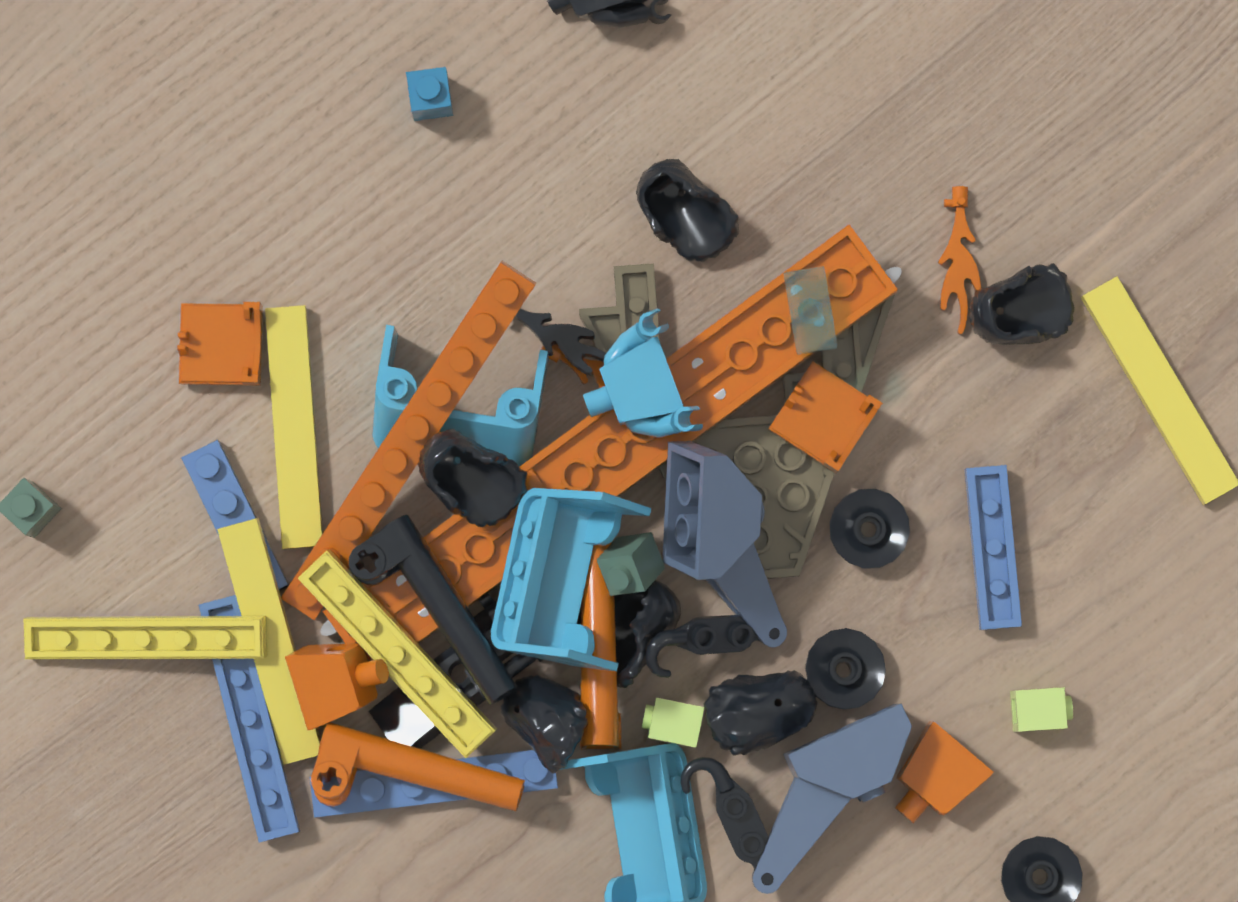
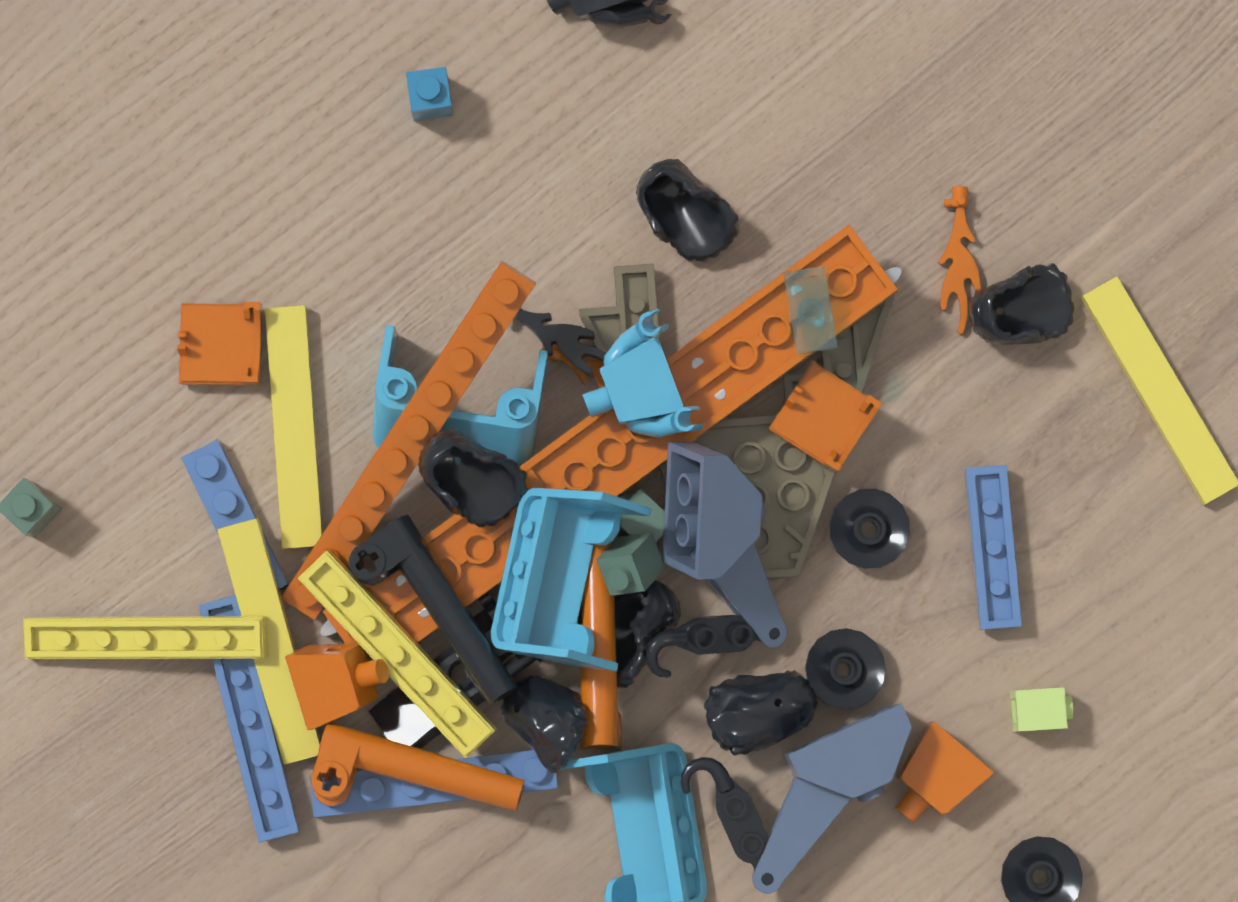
(643, 524): none -> sand green brick
(673, 722): yellowish green brick -> none

